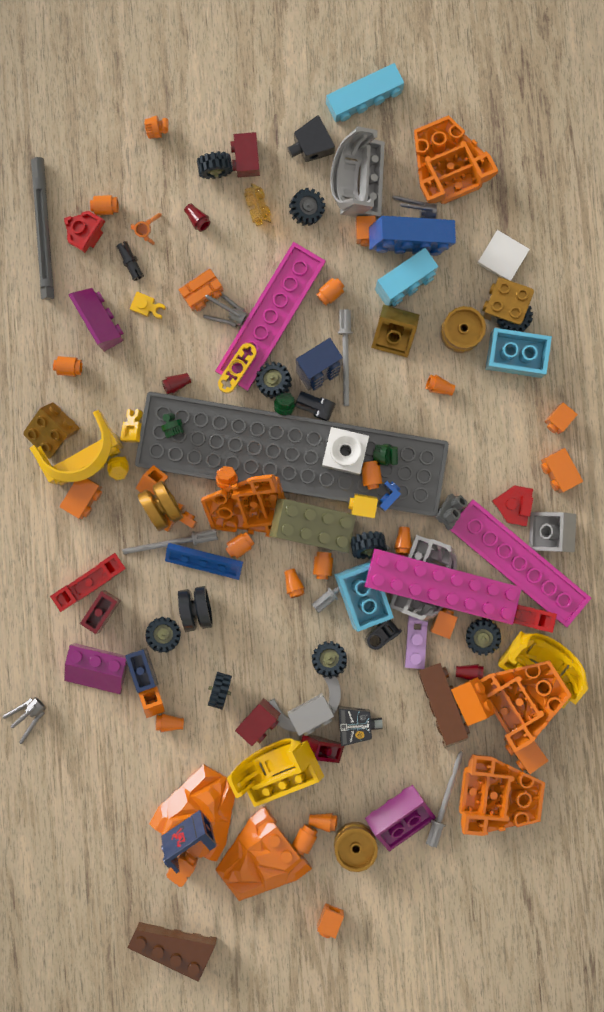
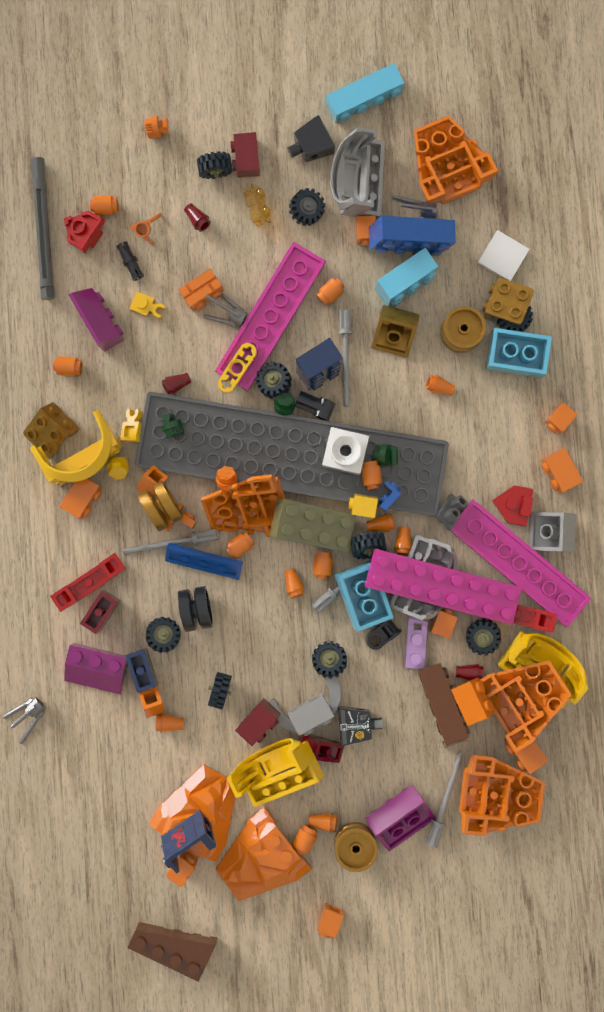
(381, 524): none -> orange cone

